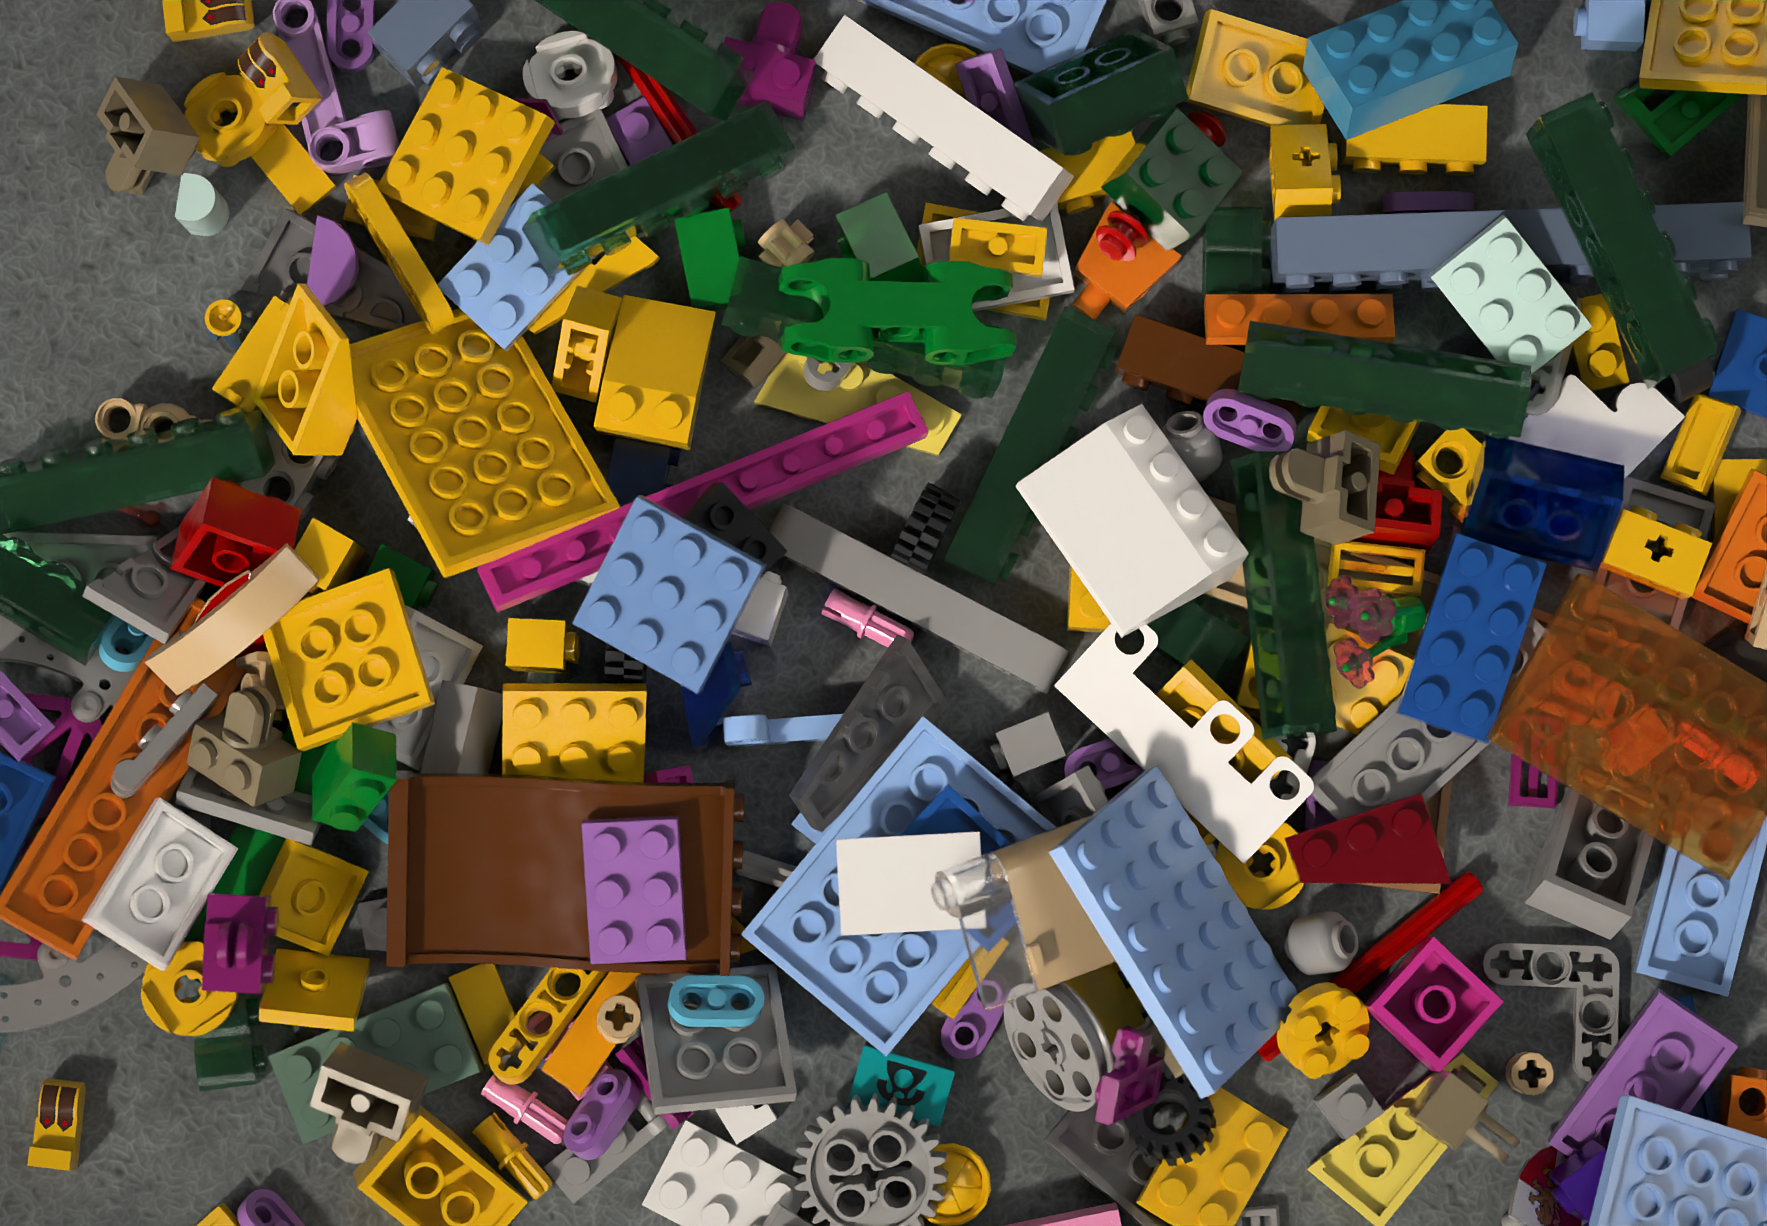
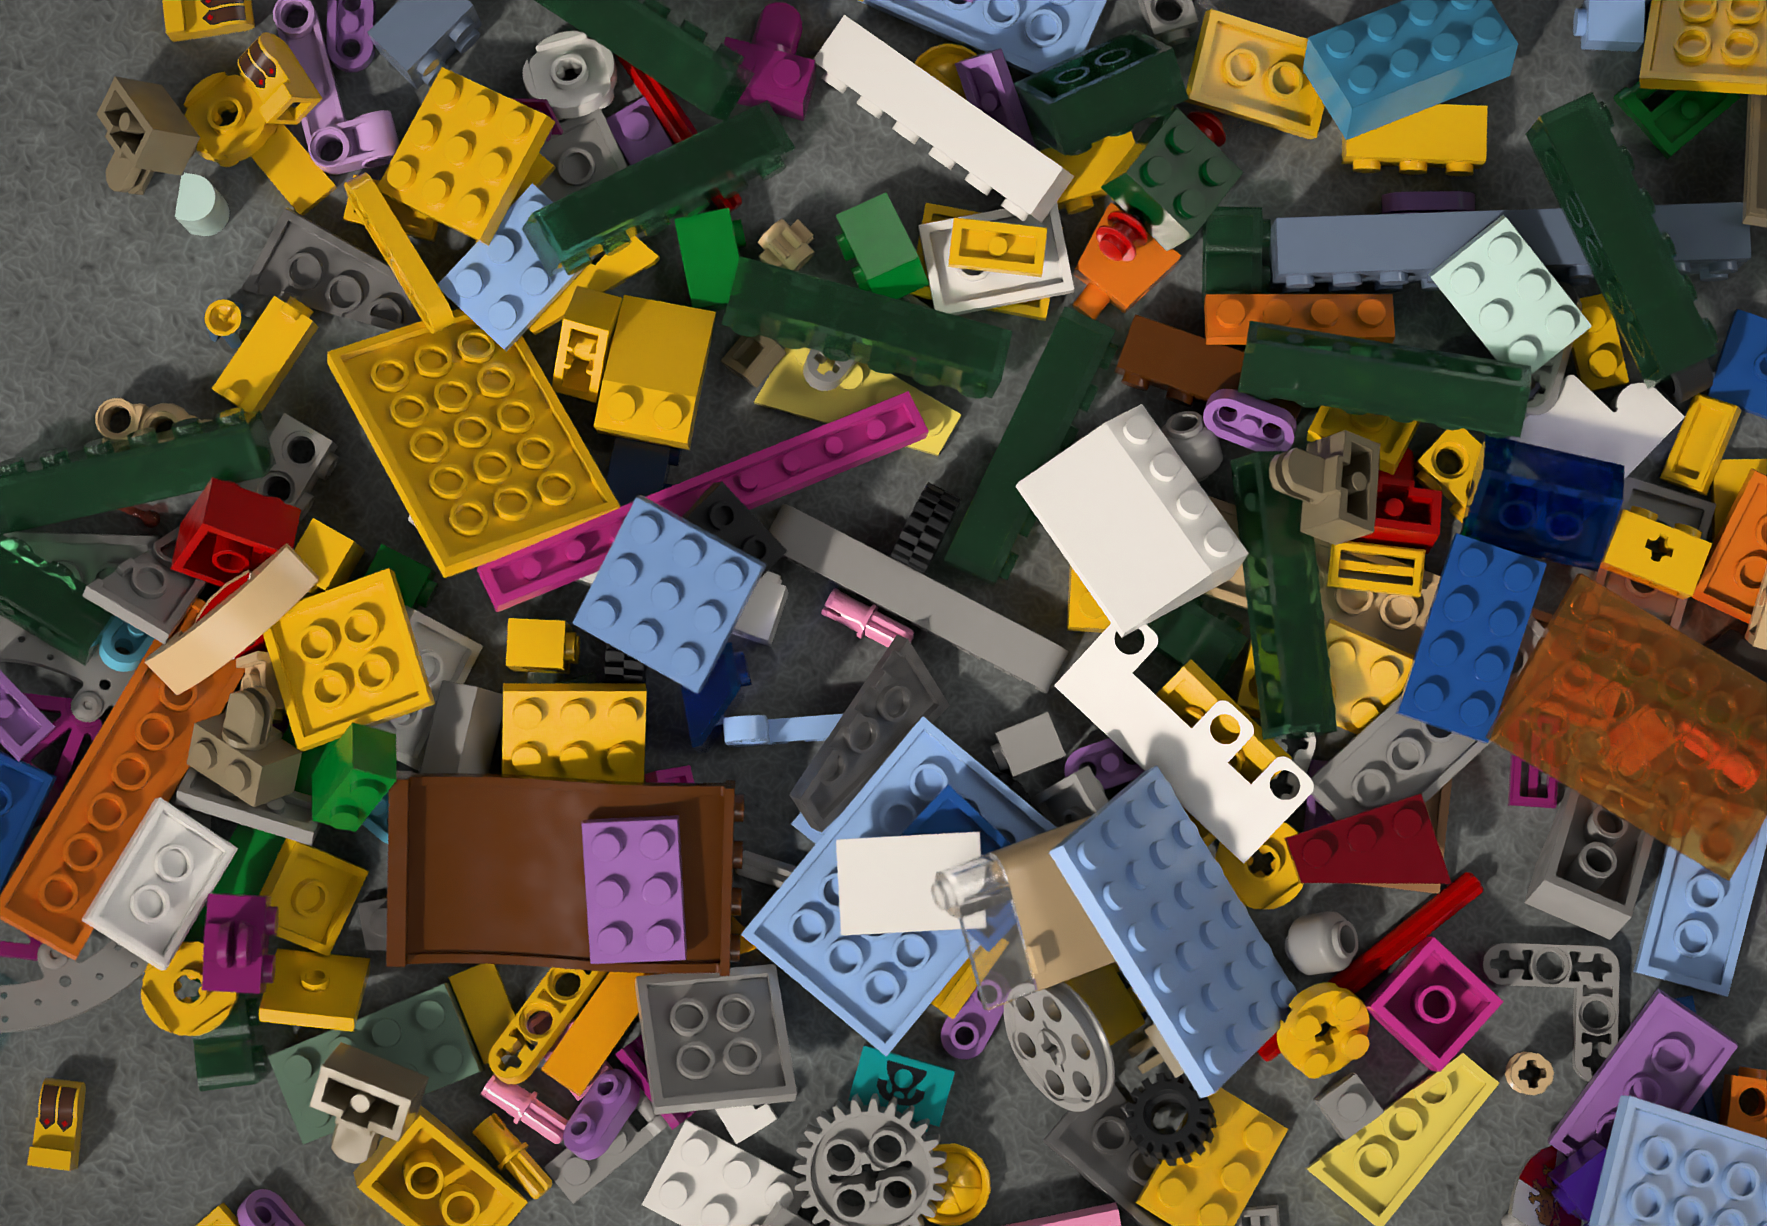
(161, 742): light grey plate -> none
(309, 380): yellow slope -> none
(332, 262): medium lavender tile -> none
(630, 1011): tan bush -> none
(714, 999): medium azure plate -> none
(890, 311): green piece -> none
(1134, 1079): magenta hinge -> none
(1302, 171): yellow brick -> none
(1374, 617): clear pink plant -> none
(1452, 1108): dark tan brick -> none

